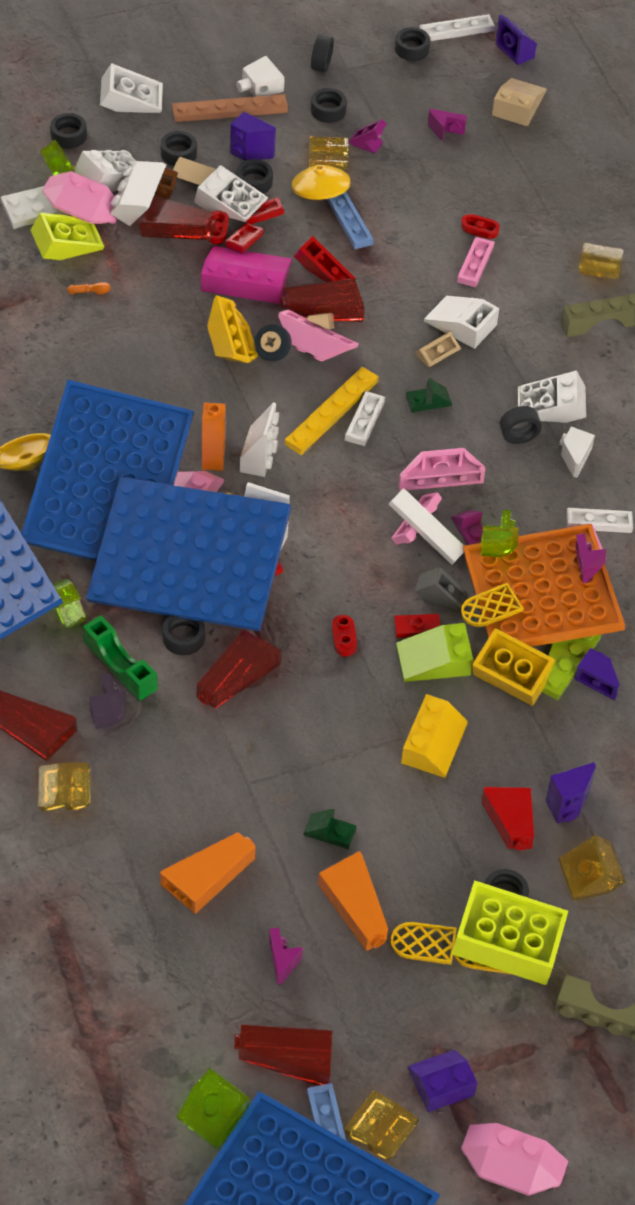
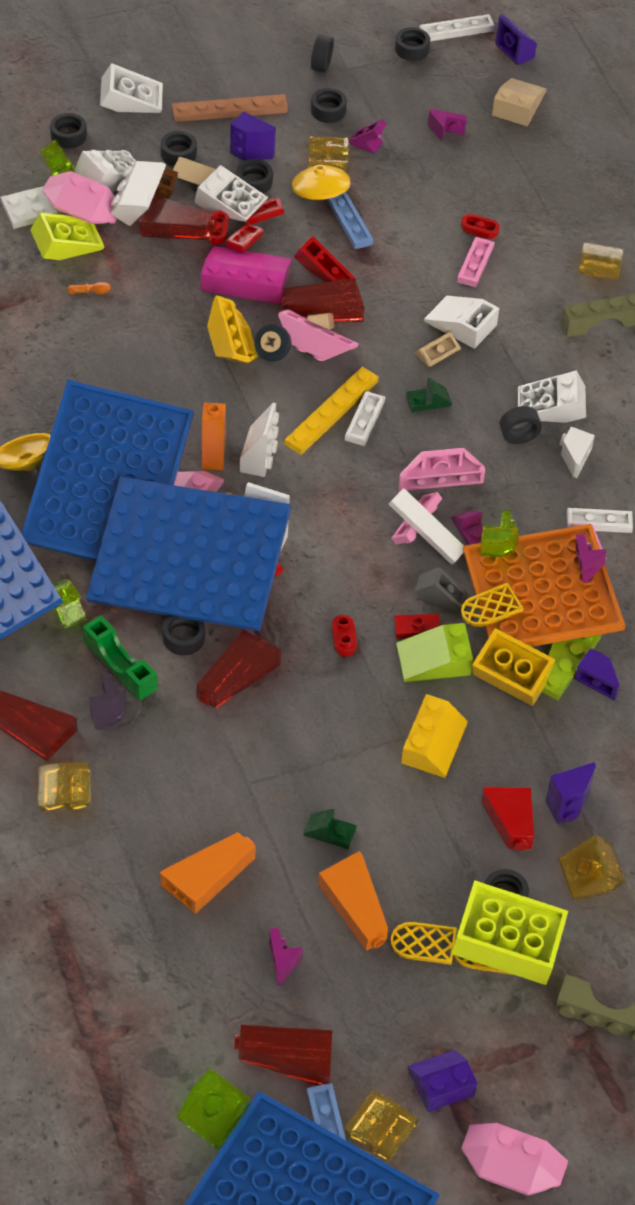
(261, 78): white torso -> none

